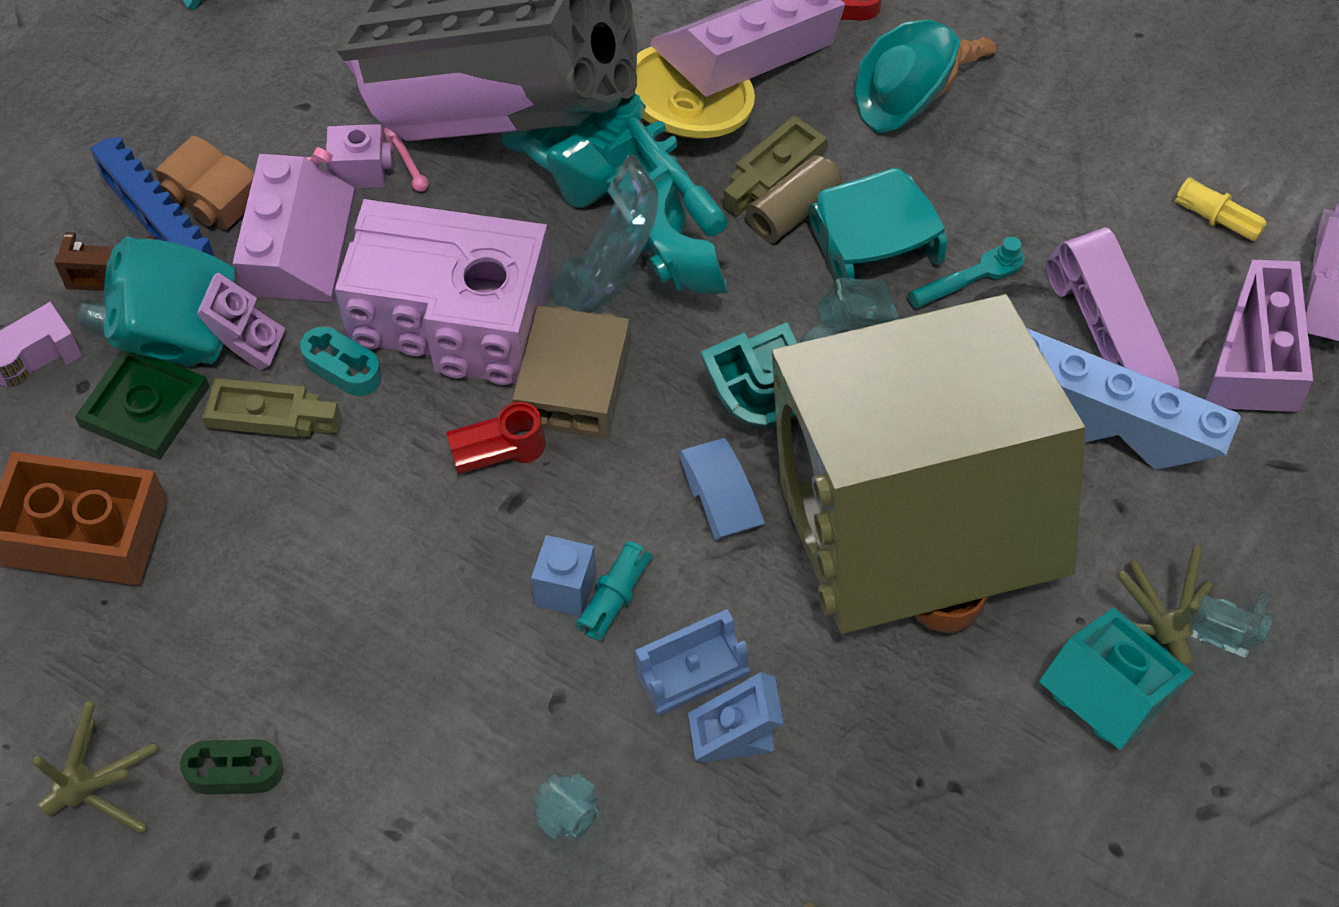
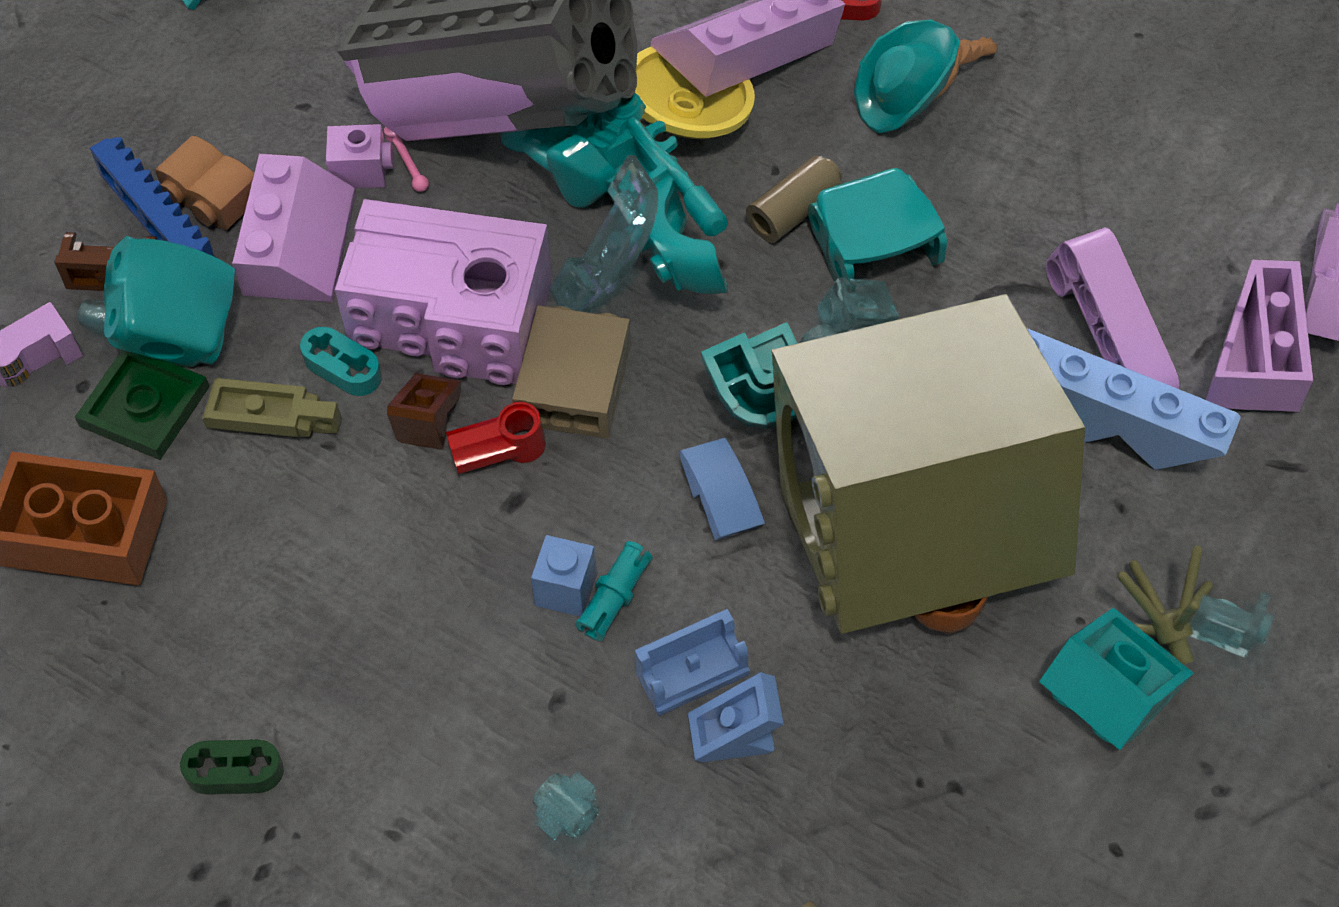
(78, 782): olive plant -> none
(237, 324): lavender slope -> none
(320, 155): bright pink hinge -> none
(421, 410): none -> reddish brown slope
(771, 162): olive hinge -> none
(994, 264): teal piece -> none
(1220, 209): light yellow axle -> none

